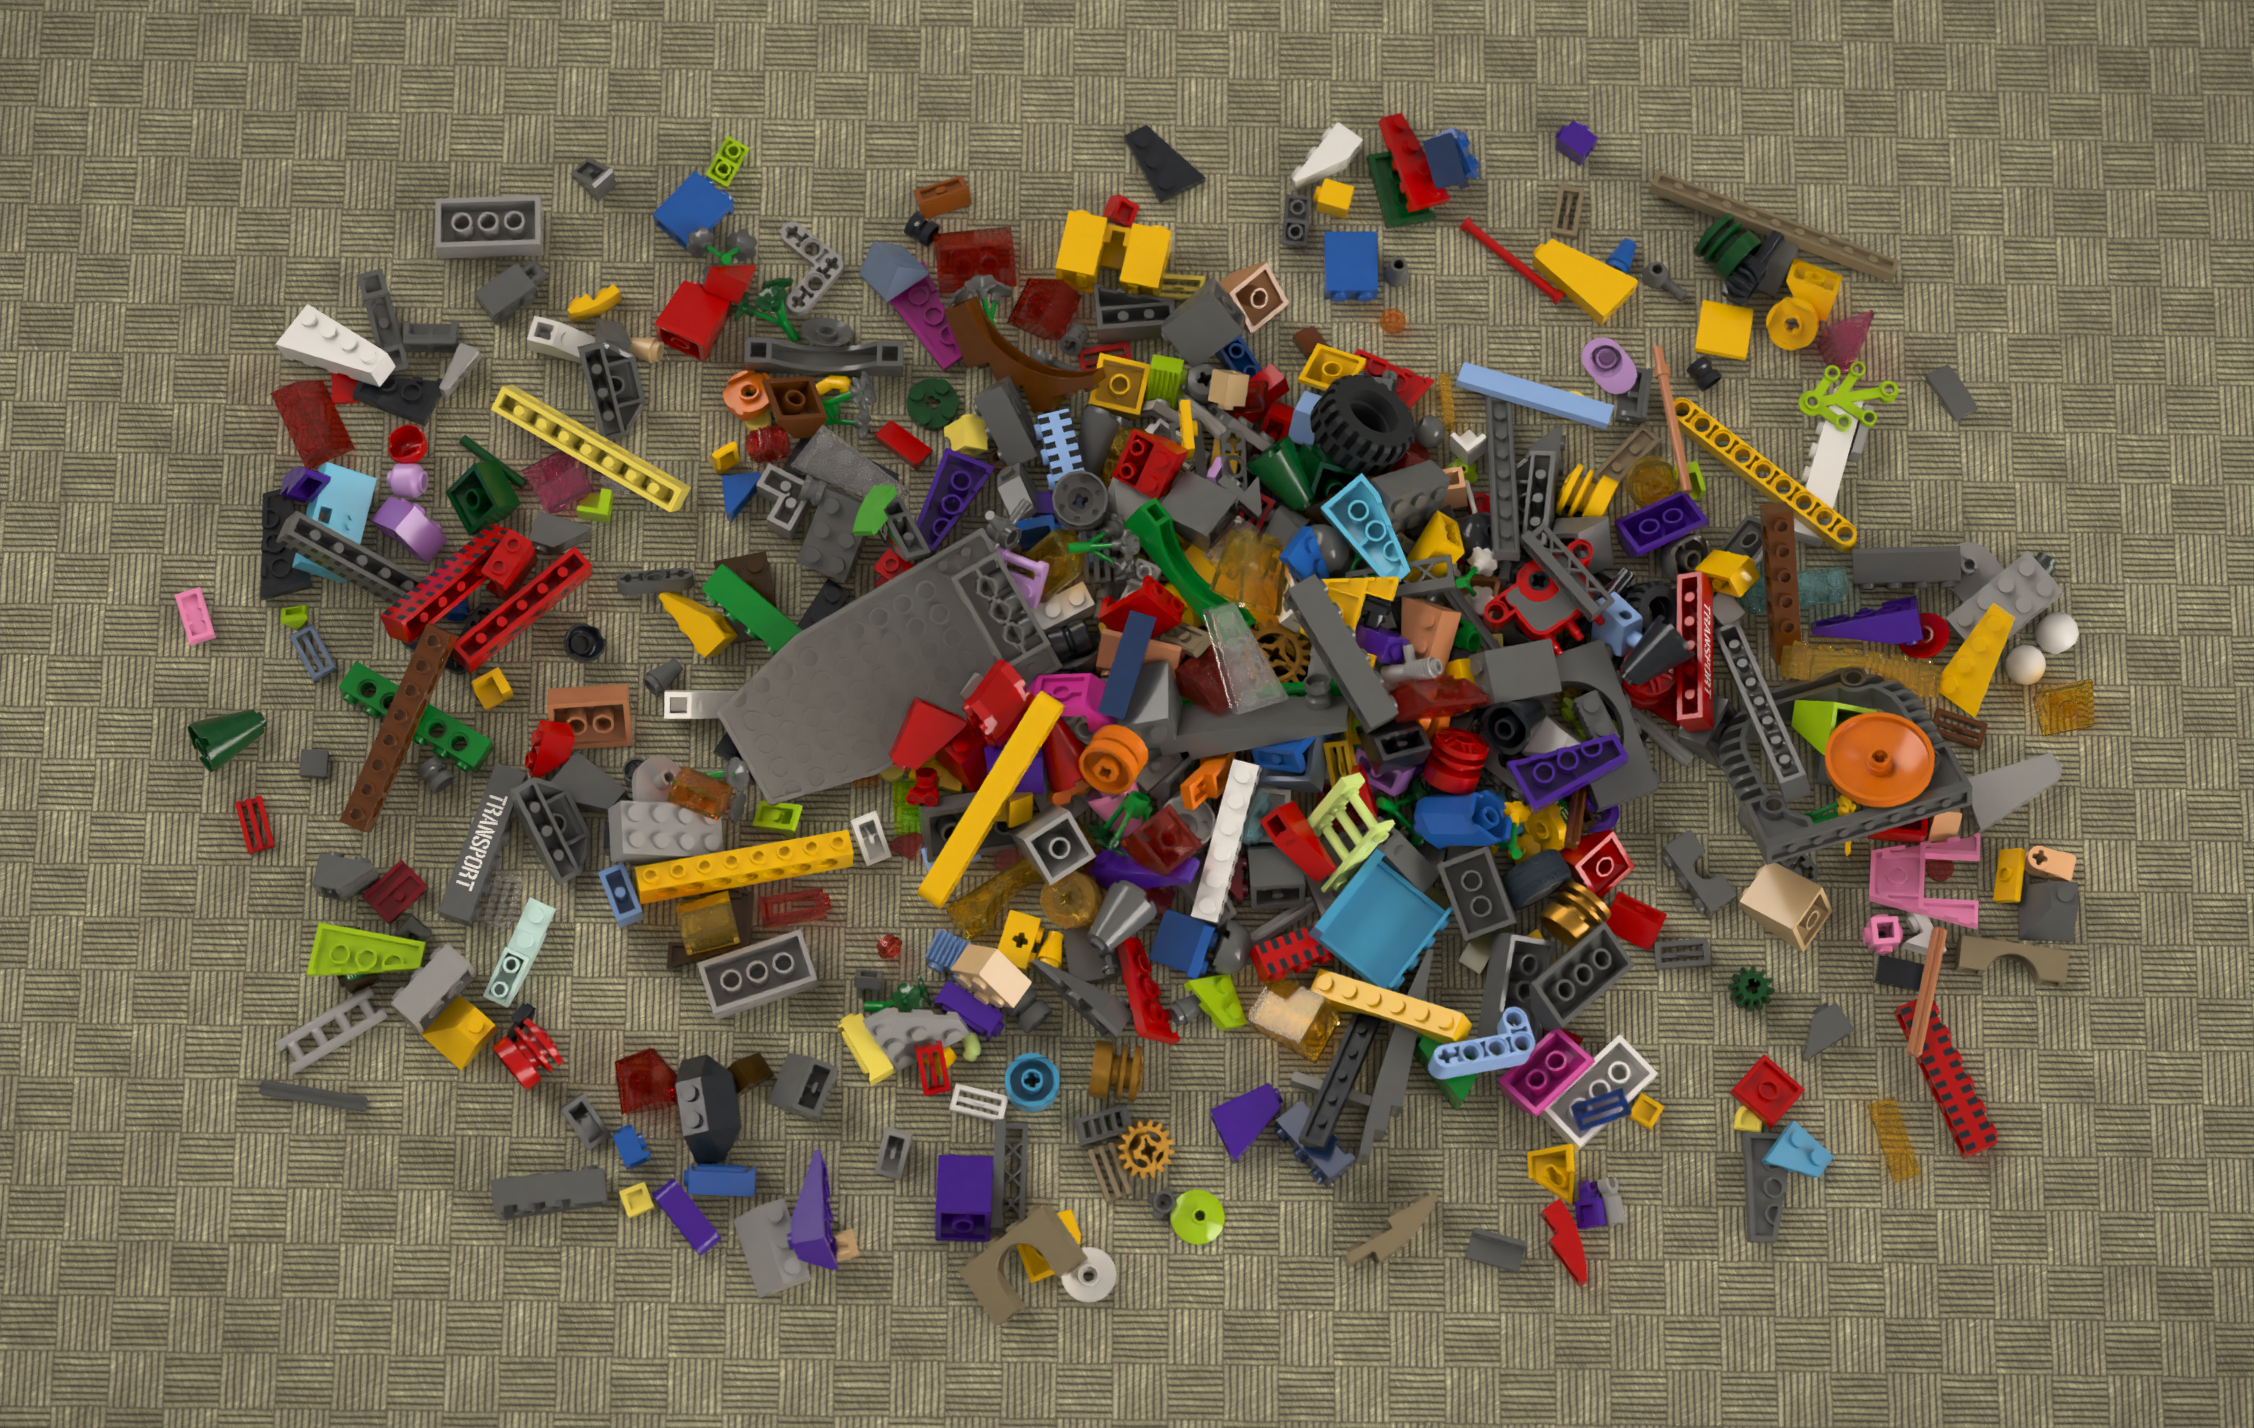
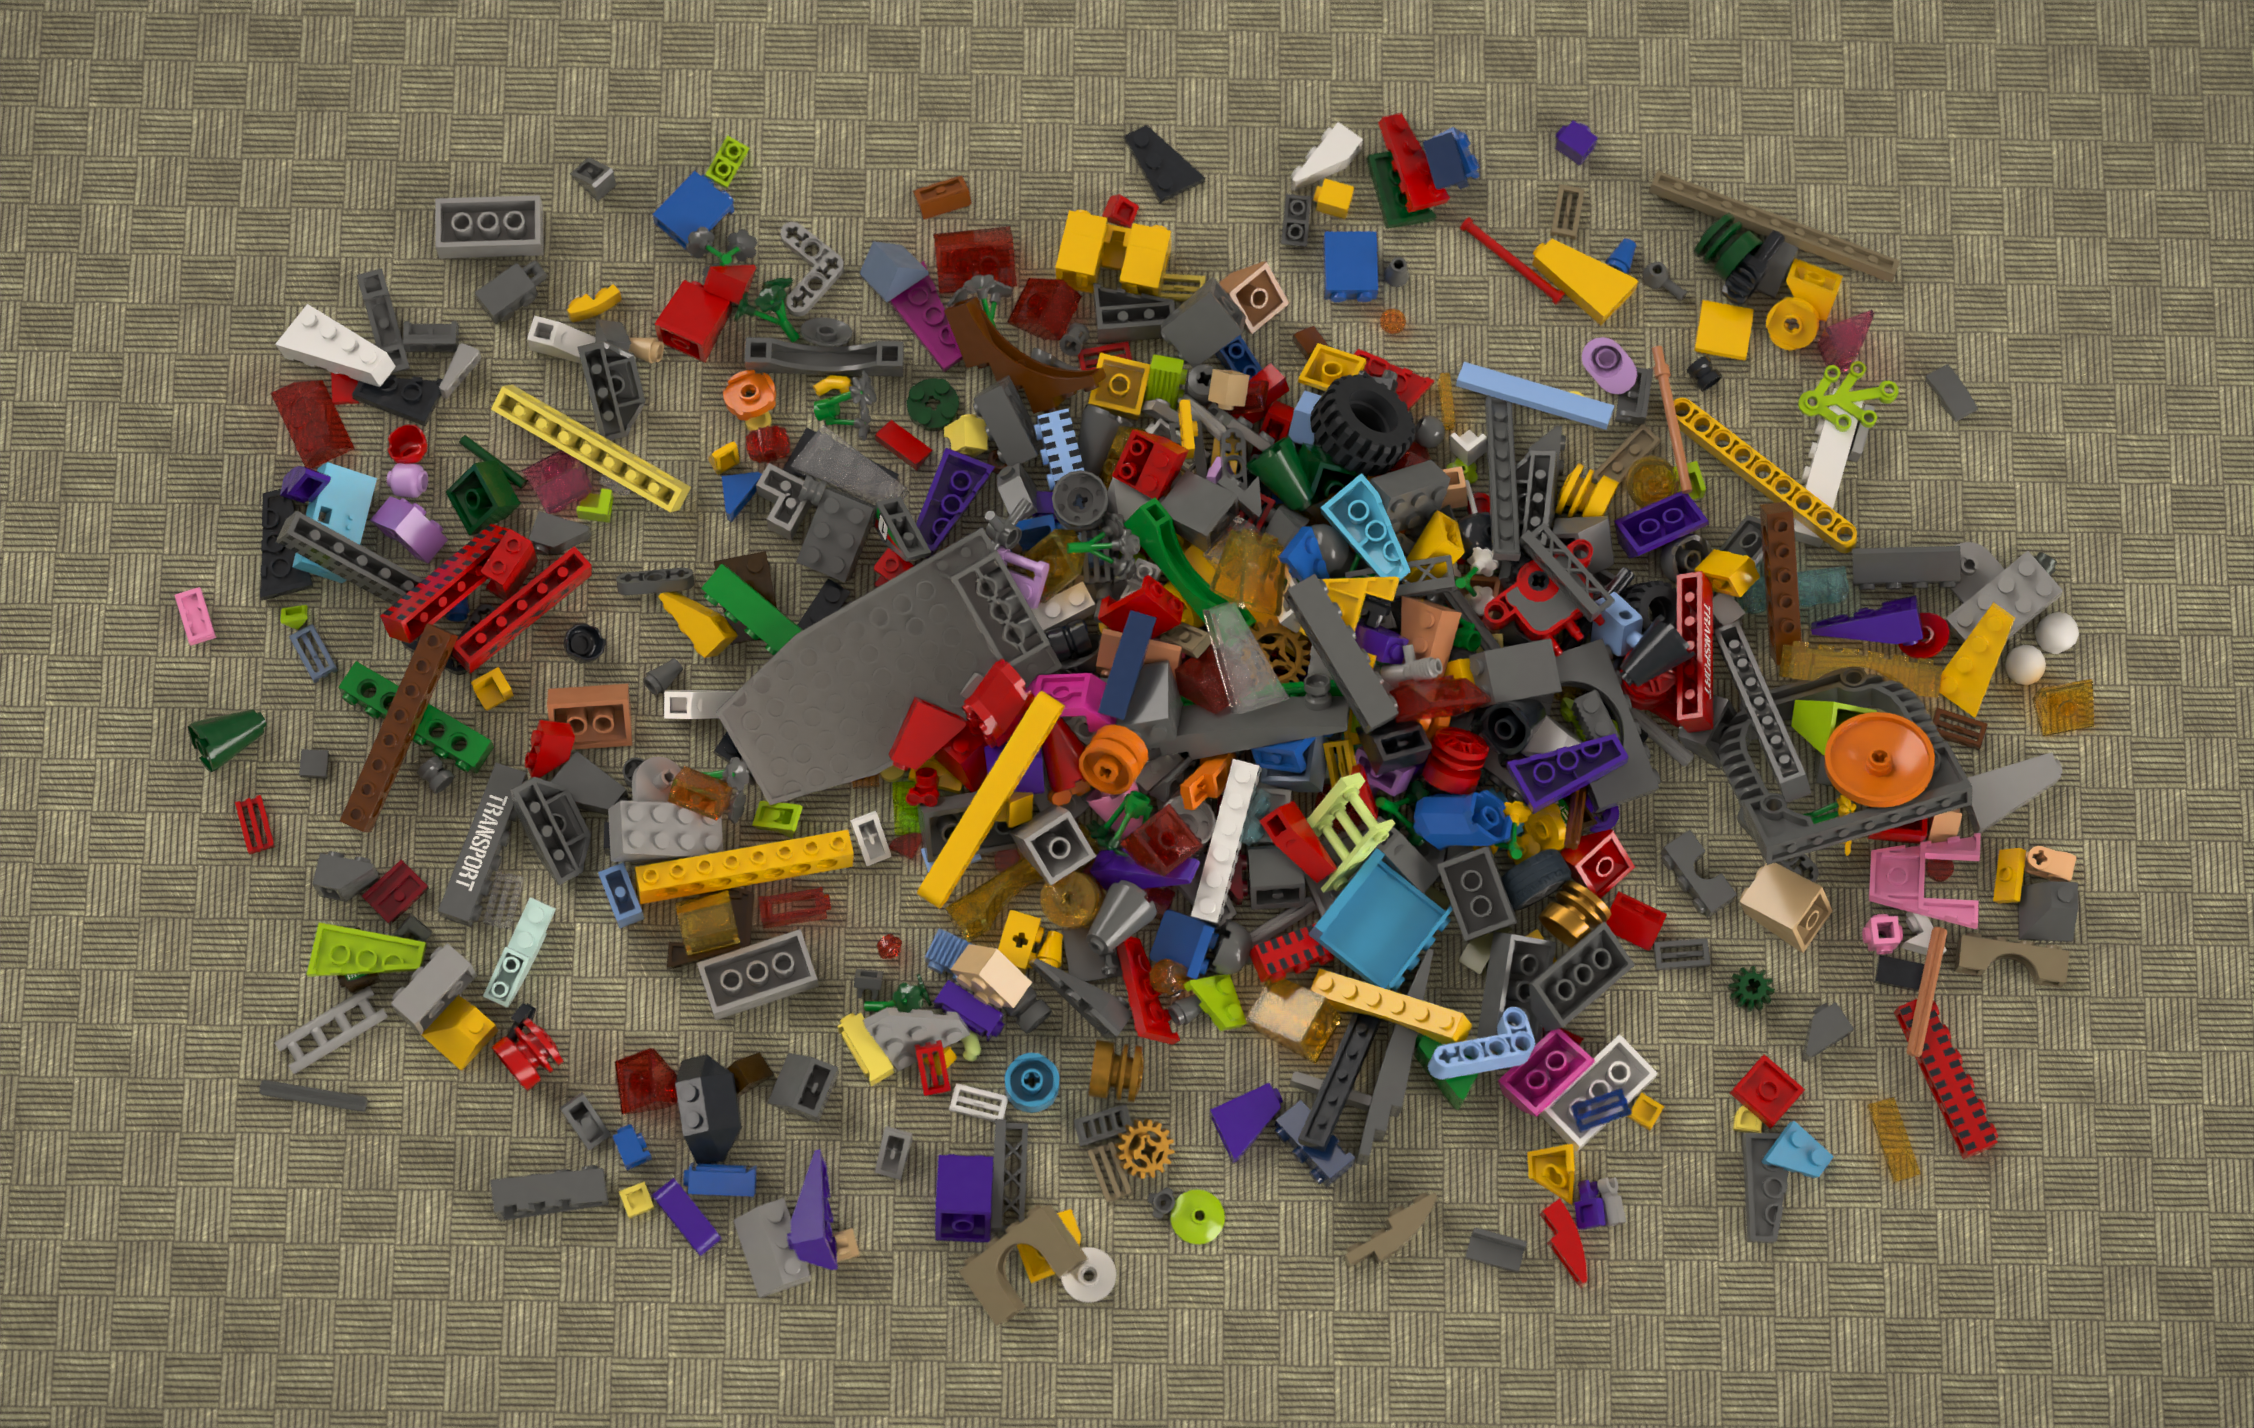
(796, 405): reddish brown slope -> none
(871, 513): bright green slope -> none
(921, 229): black wheel -> none
(1168, 977): none -> clear orange head

